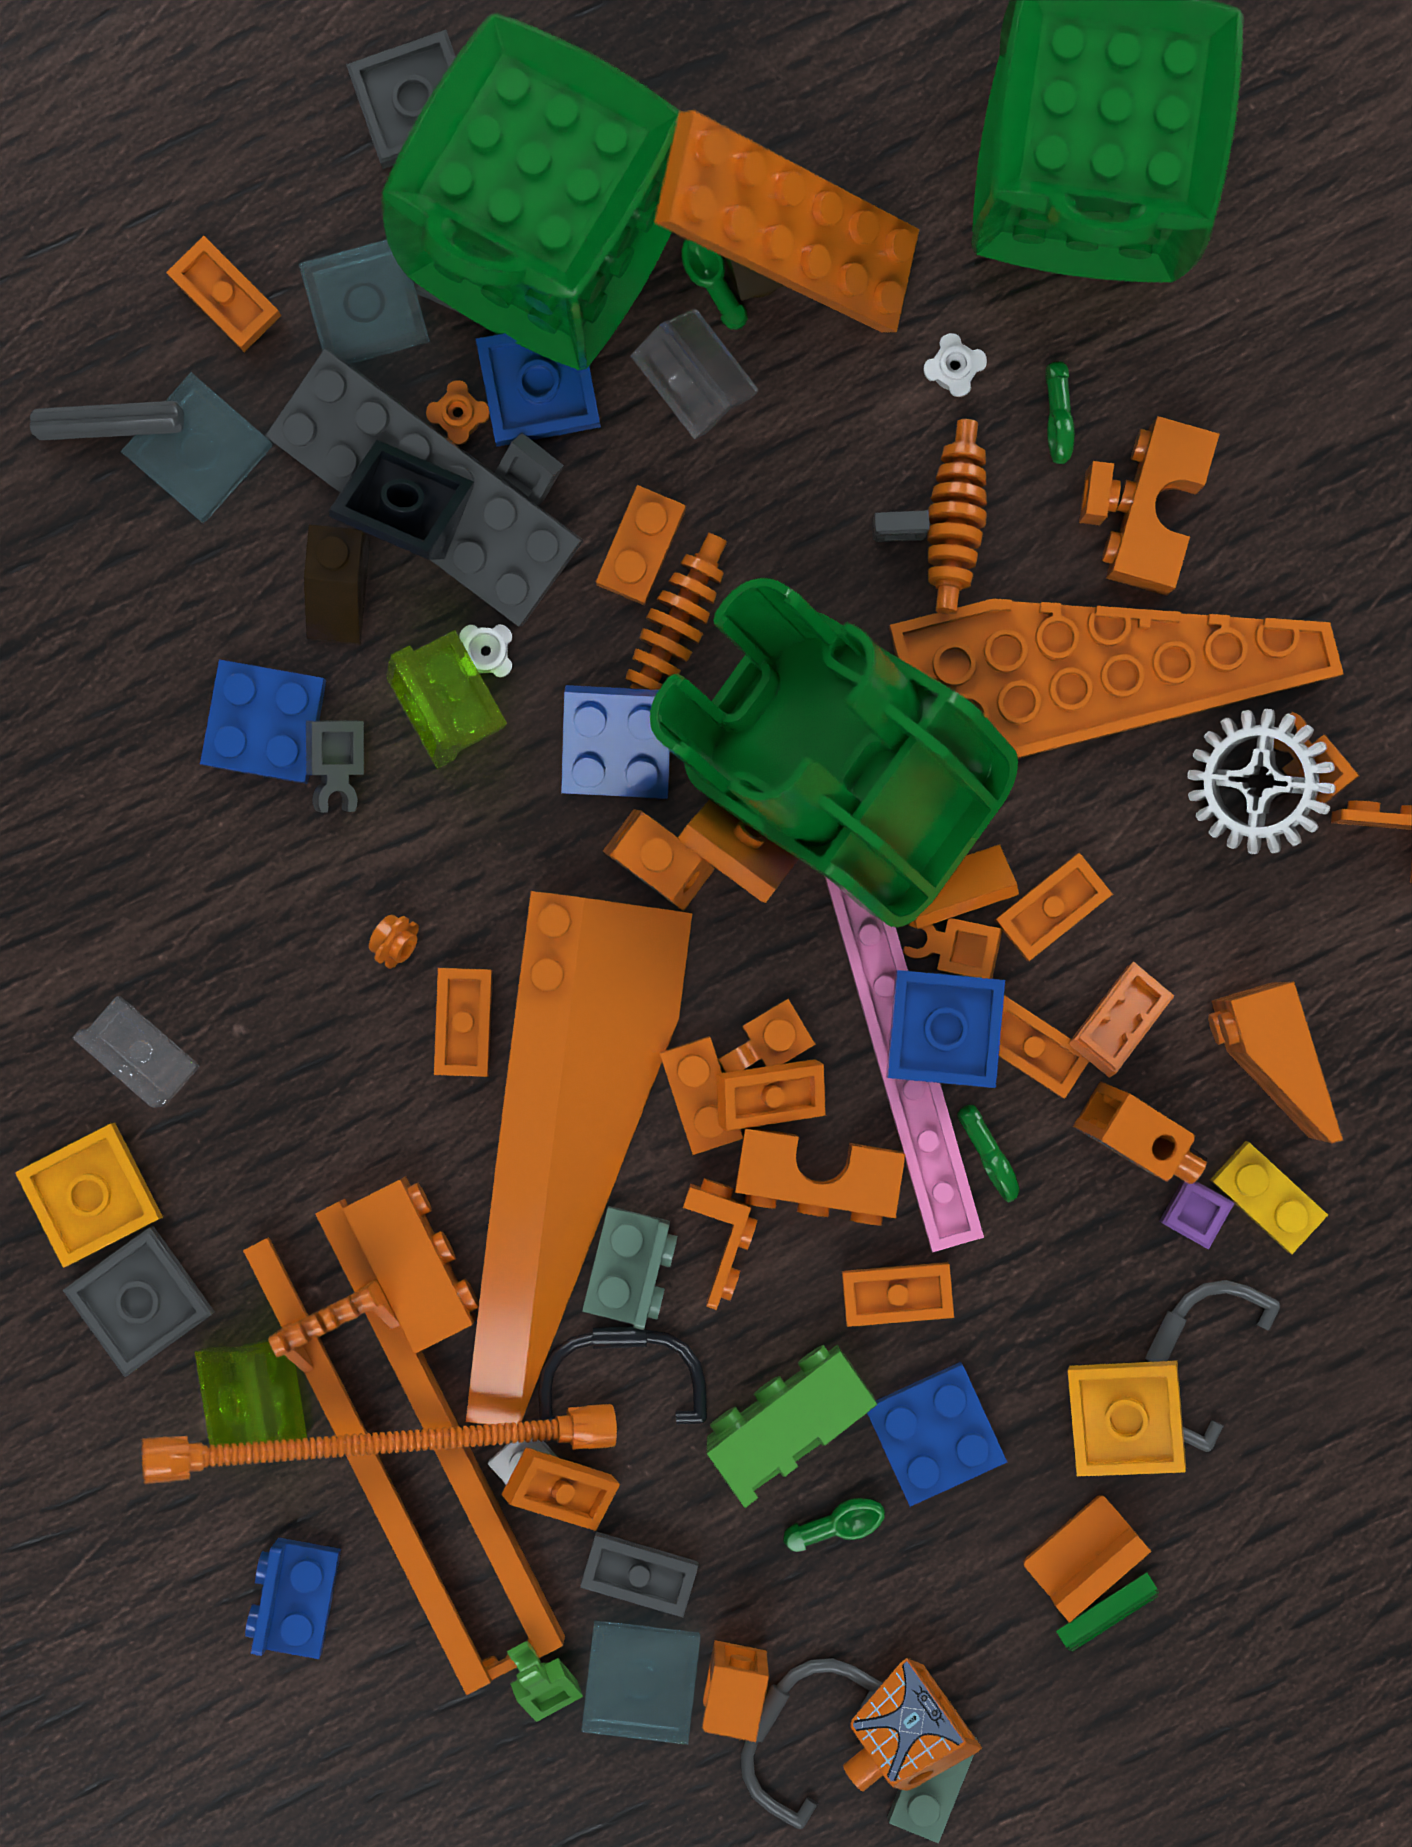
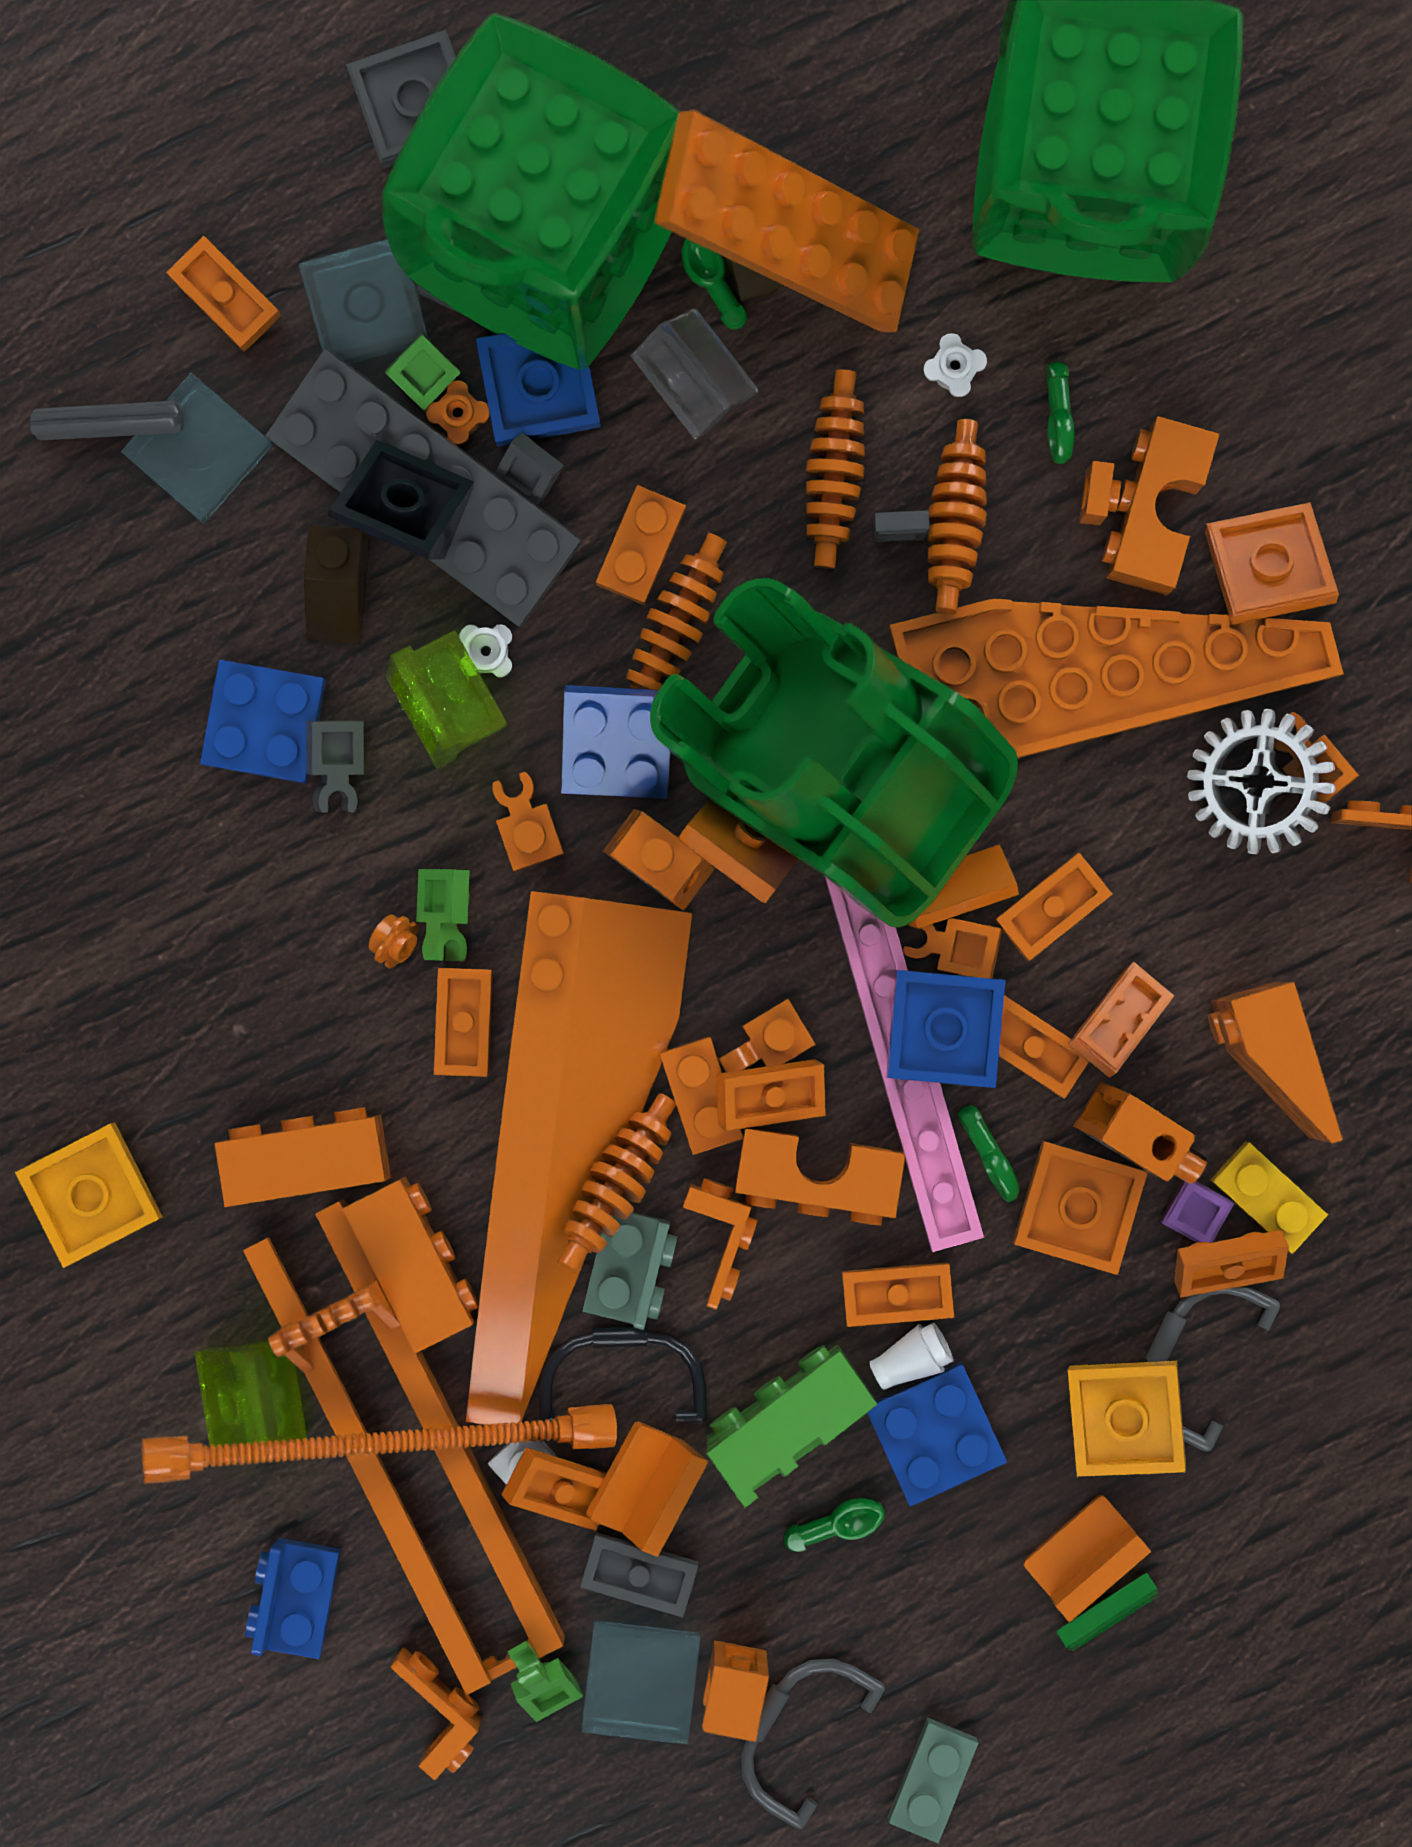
(137, 1053): clear panel -> none
(138, 1301): dark grey plate -> none
(302, 1157): none -> orange brick
(422, 371): none -> bright green plate
(442, 905): none -> bright green plate
(451, 1745): none -> orange bracket
(529, 831): none -> orange plate
(617, 1182): none -> orange piece
(647, 1487): none -> orange panel
(835, 468): none -> orange piece
(908, 1732): orange torso -> none
(913, 1357): none -> white cone
(1079, 1207): none -> orange plate
(1231, 1263): none -> orange plate
(1271, 563): none -> orange plate

